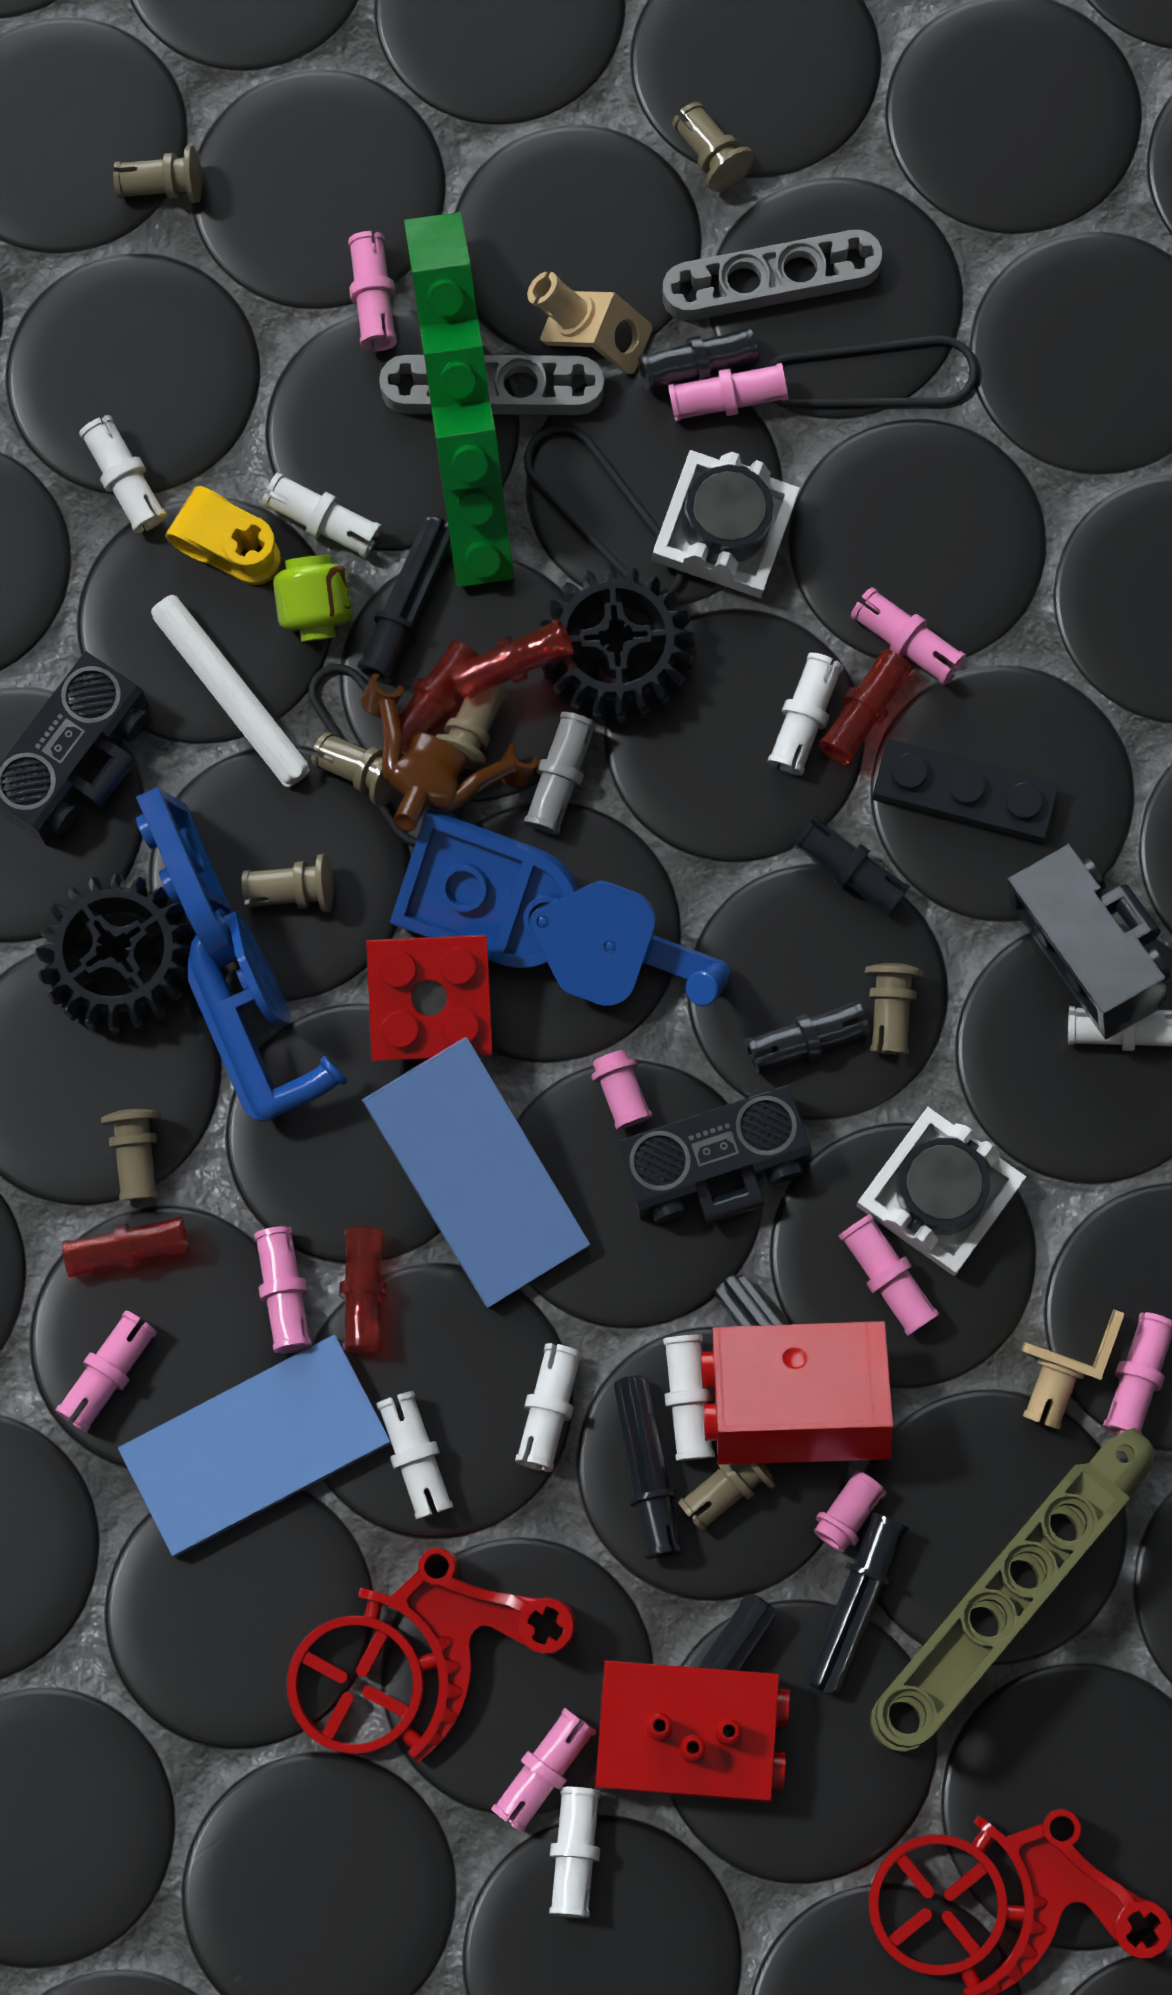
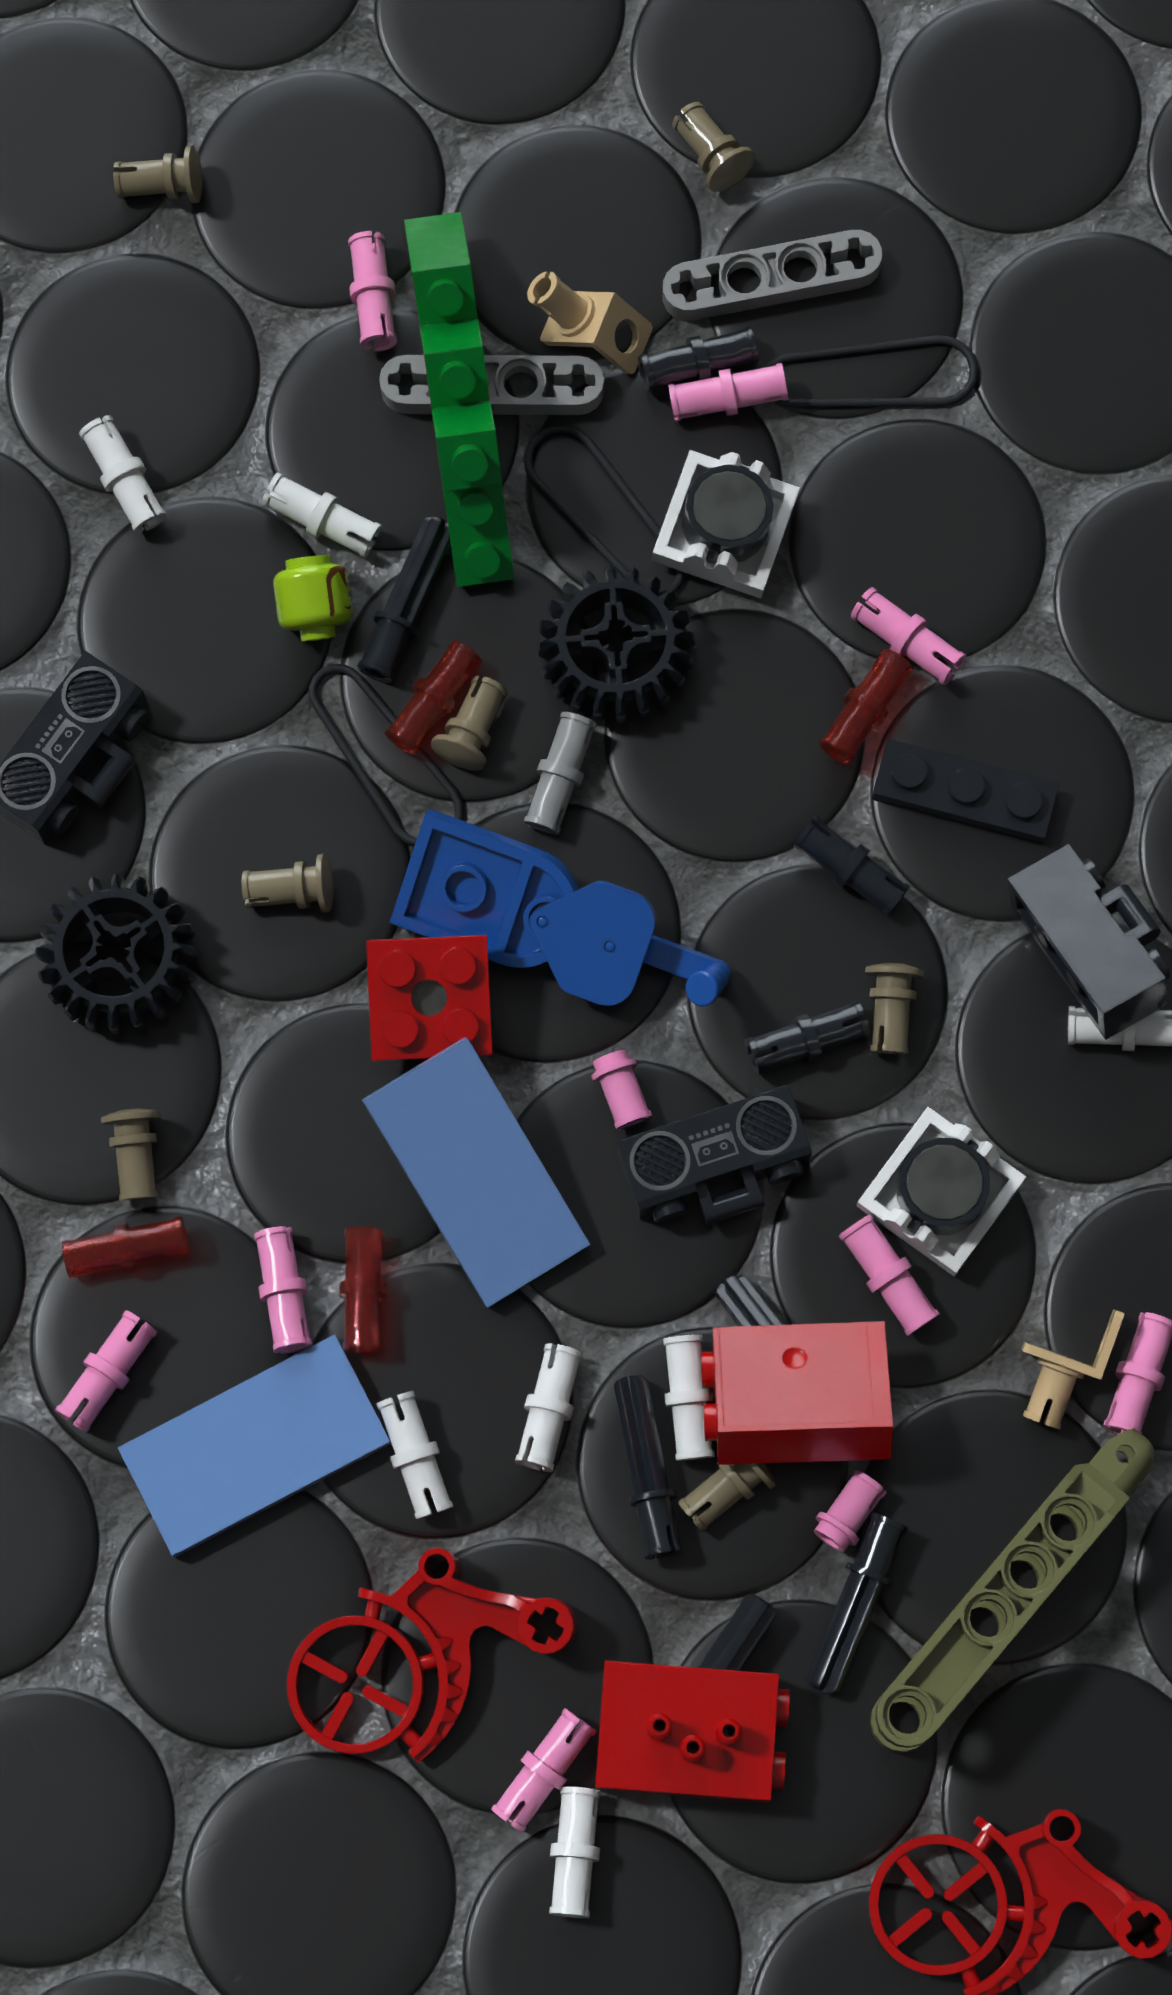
(218, 942): blue plate -> none
(219, 532): yellow piece -> none
(230, 691): white axle -> none
(356, 765): dark tan pin -> none
(432, 766): reddish brown piece -> none
(512, 659): clear red pin -> none
(805, 714): white pin -> none

